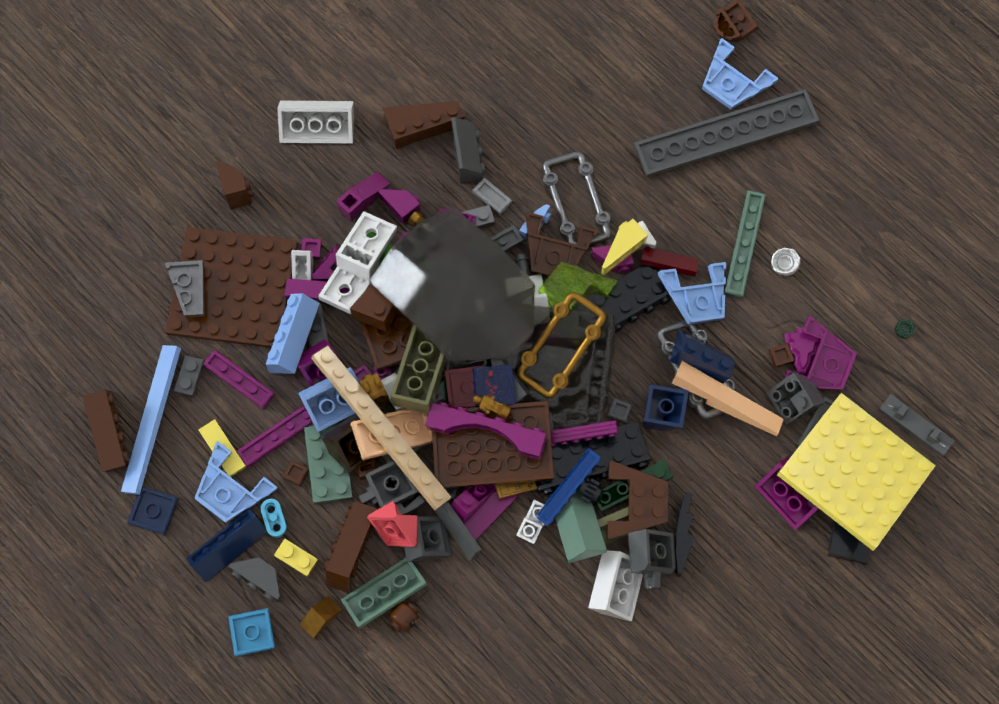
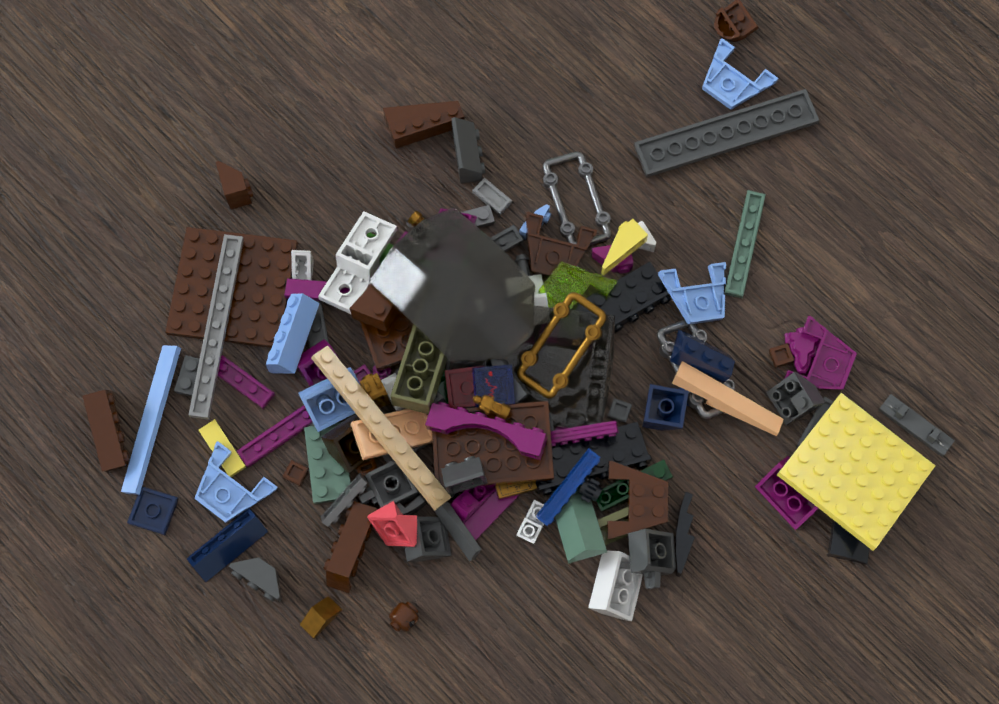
(189, 286): flat silver wing -> none
(216, 327): none -> light grey plate
(251, 632): dark azure plate -> none
(274, 518): medium azure plate -> none
(296, 557): light yellow plate -> none
(312, 245): magenta plate -> none
(316, 121): white slope -> none
(326, 266): magenta slope -> none
(344, 500): none -> flat silver plate
(361, 196): magenta slope -> none
(383, 592): sand green slope -> none
(400, 203): magenta slope -> none
(463, 475): none -> dark grey slope
(668, 260): dark red tile -> none
(785, 261): white hair -> none
(904, 328): clear green tile -> none

